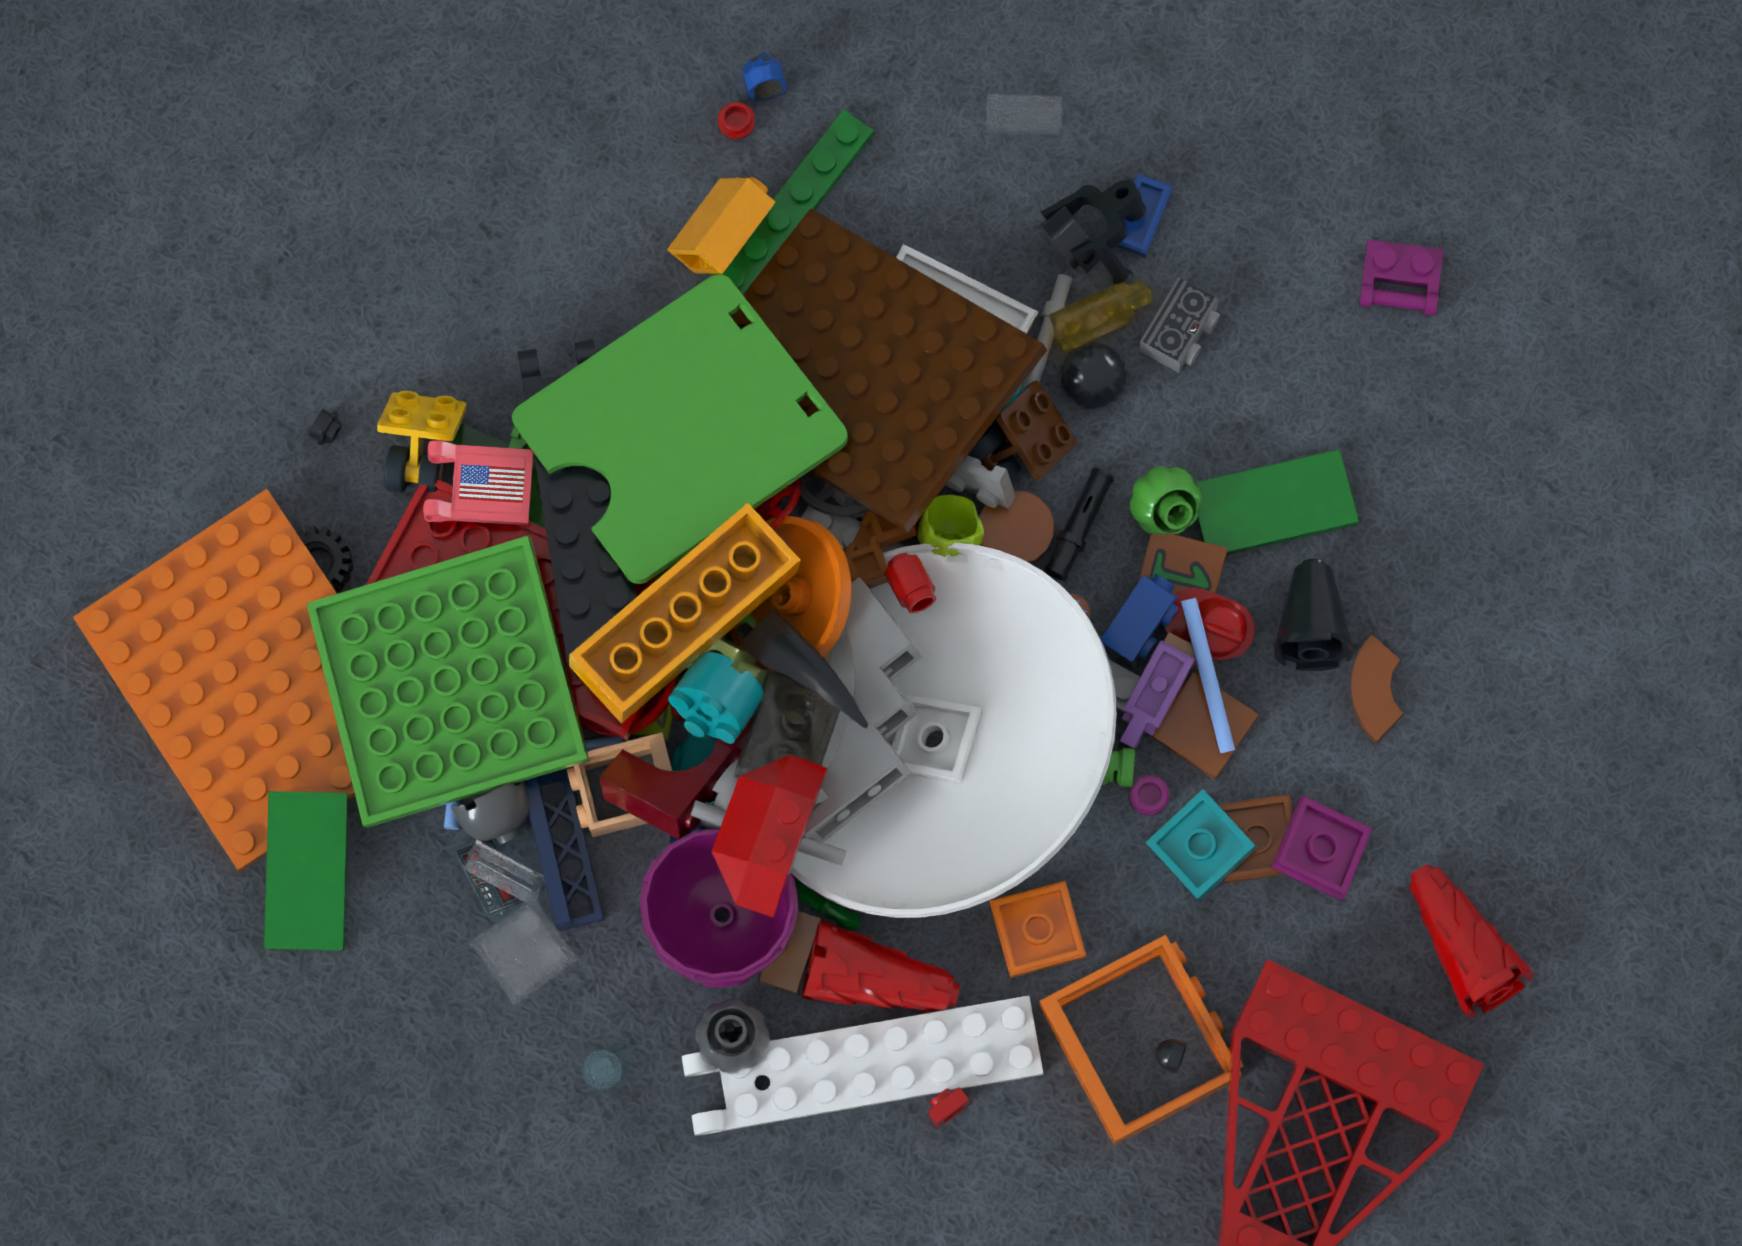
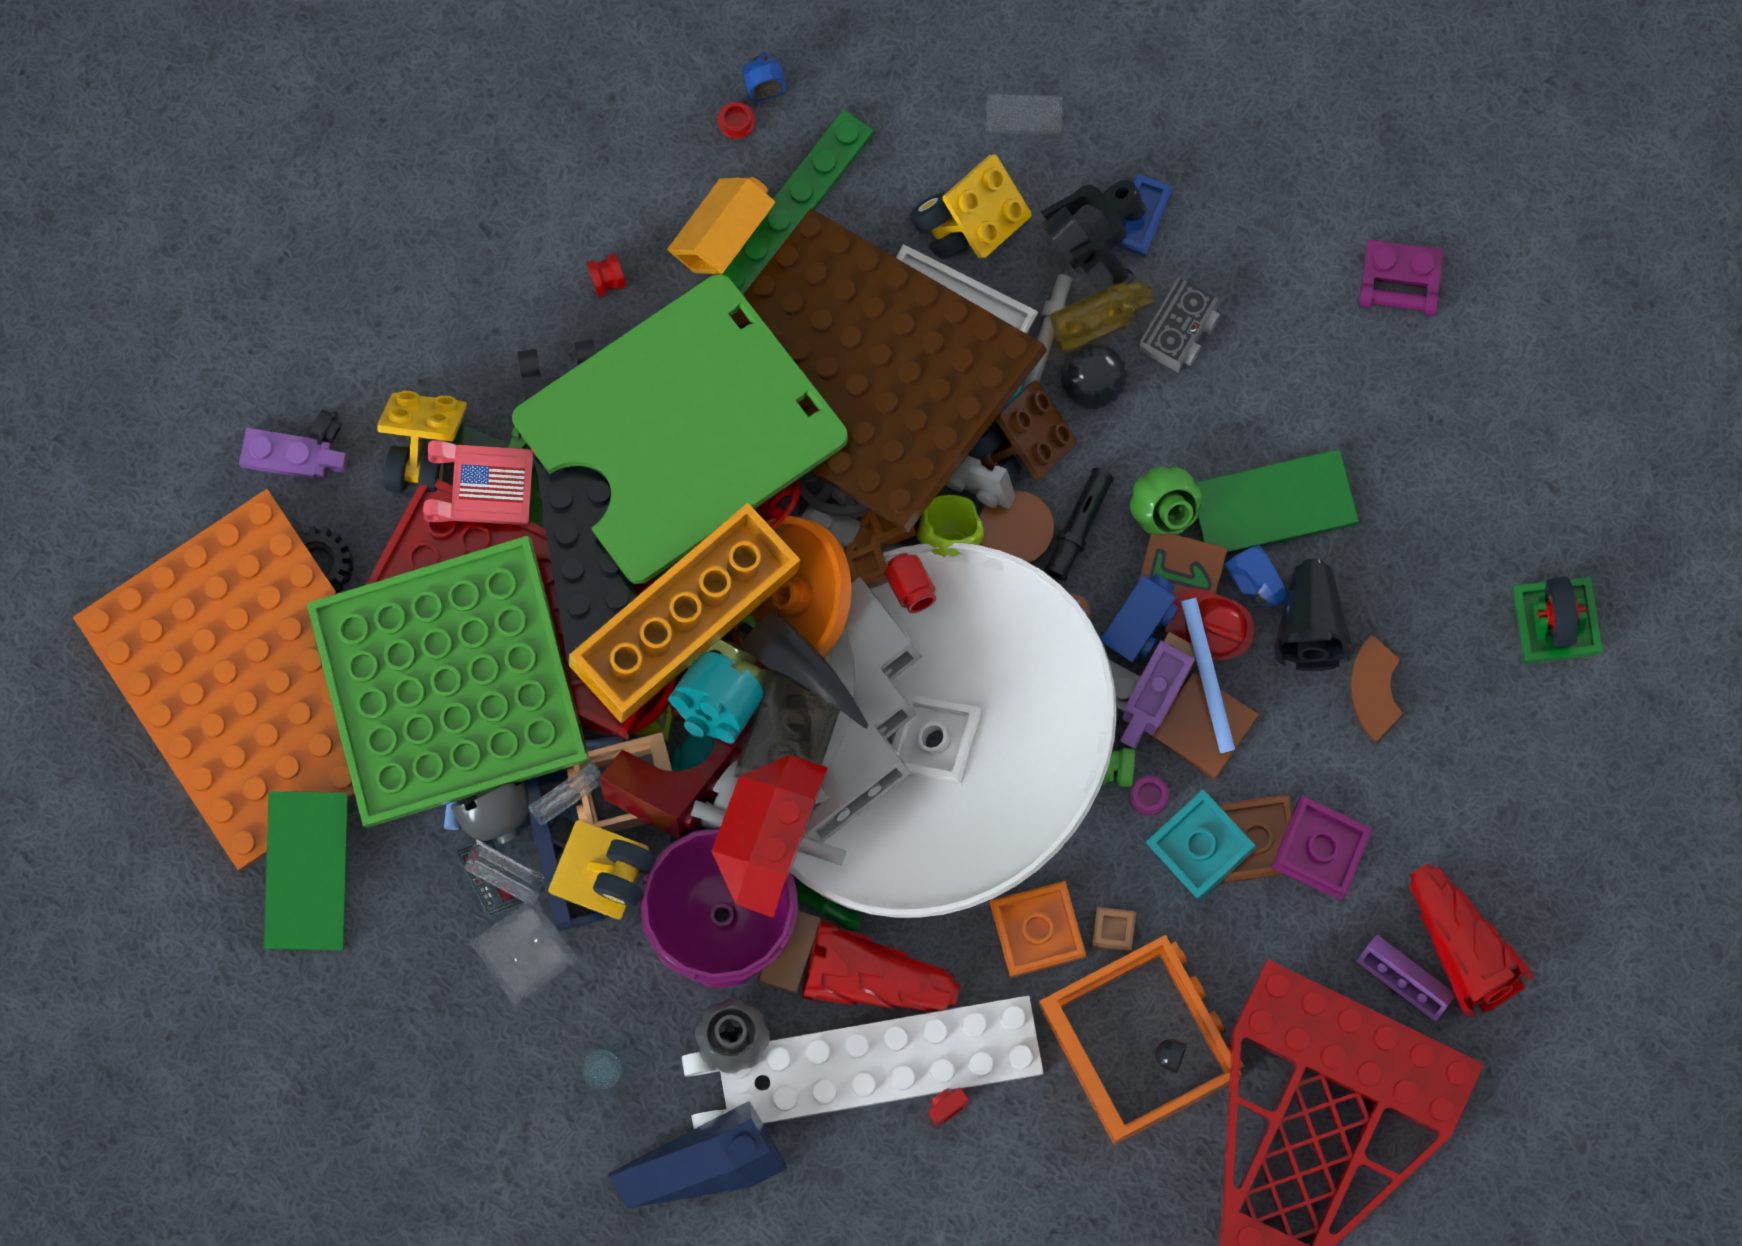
(289, 454): none -> medium lavender hinge
(566, 794): none -> clear tile
(601, 870): none -> yellow plate
(606, 275): none -> red wheel
(711, 1159): none -> dark blue wedge
(976, 211): none -> yellow plate
(1114, 929): none -> medium nougat tile
(1256, 577): none -> blue rock
(1406, 978): none -> medium lavender piece
(1557, 619): none -> green plate

